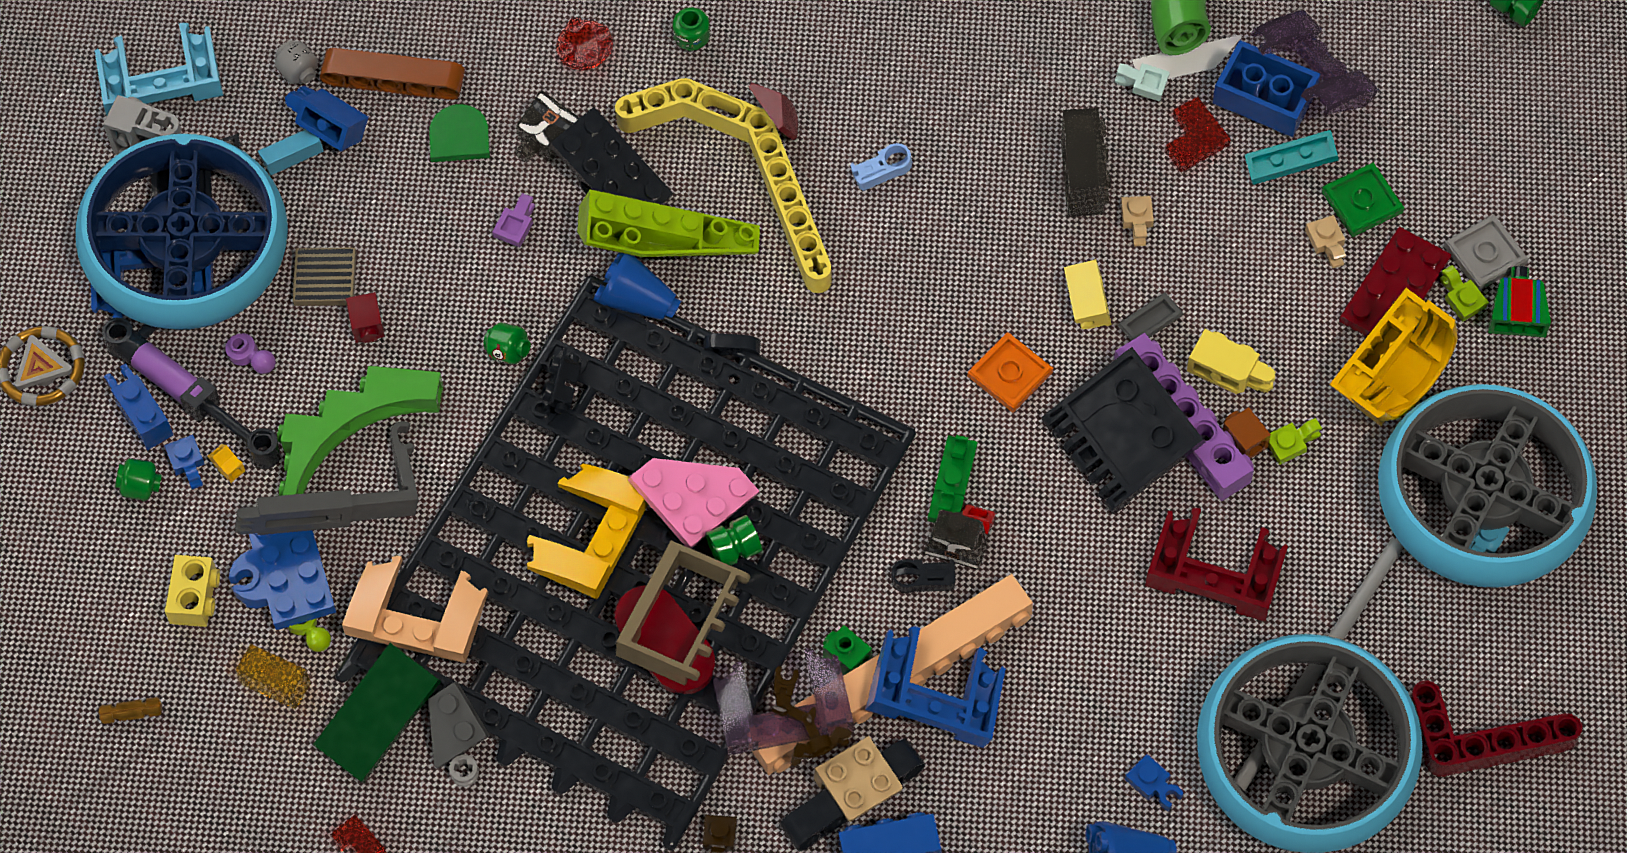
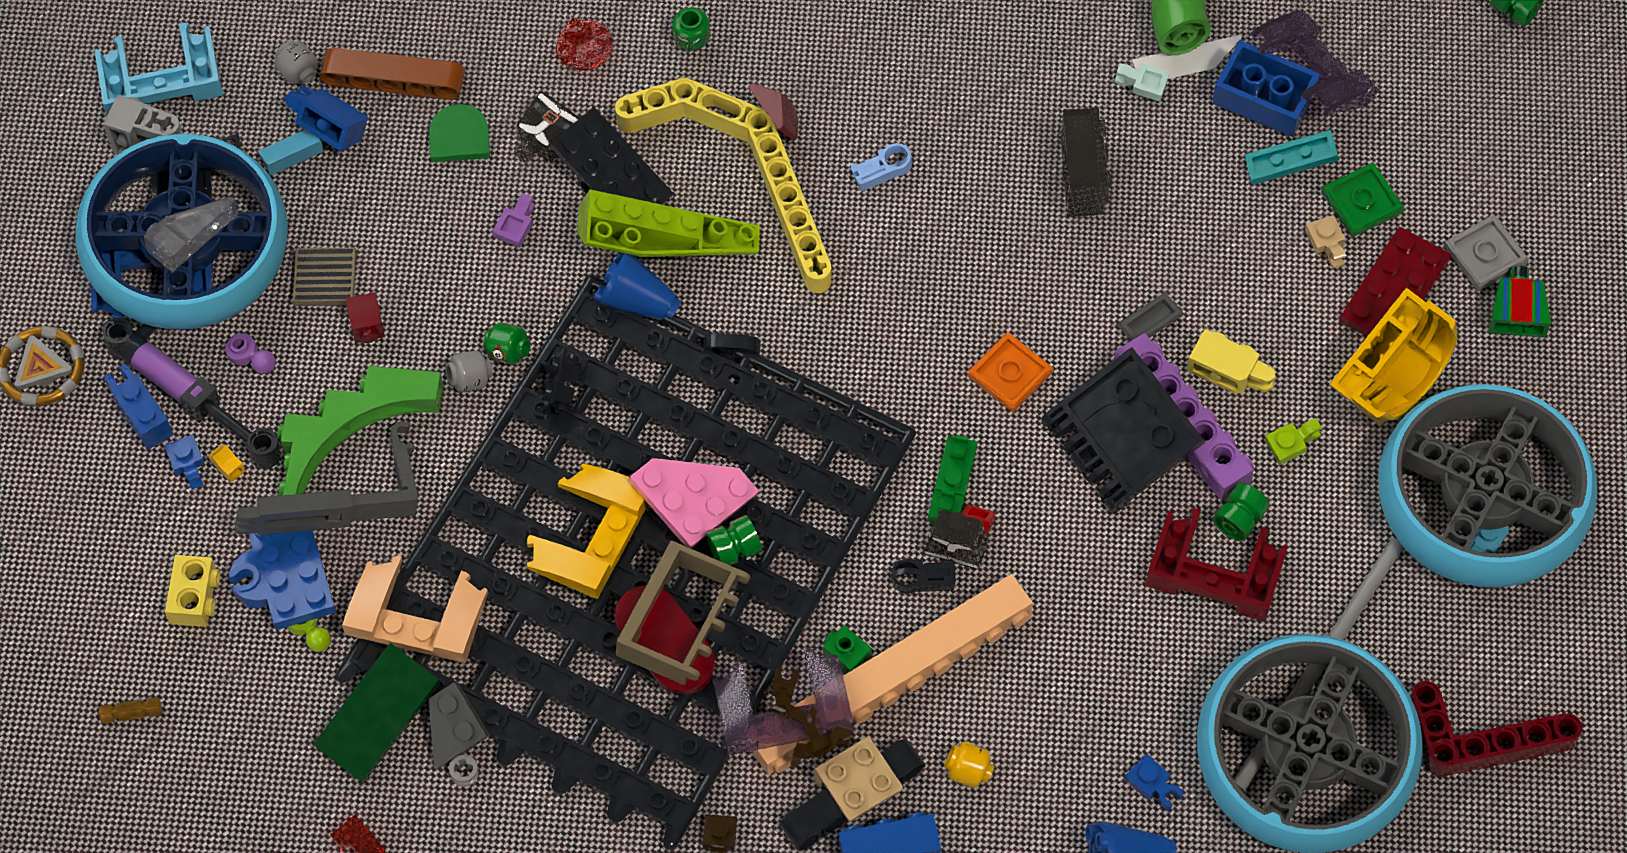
(137, 479): green head -> none
(186, 232): none -> clear slope
(273, 676): clear yellow brick -> none
(468, 371): none -> light grey head
(894, 695): blue wedge -> none
(969, 764): none -> yellow head
(1087, 295): light yellow hinge -> none
(1138, 215): tan plate -> none
(1202, 136): clear red plate -> none
(1243, 508): none -> green wheel
(1247, 432): dark orange brick -> none
(1463, 298): lime plate -> none

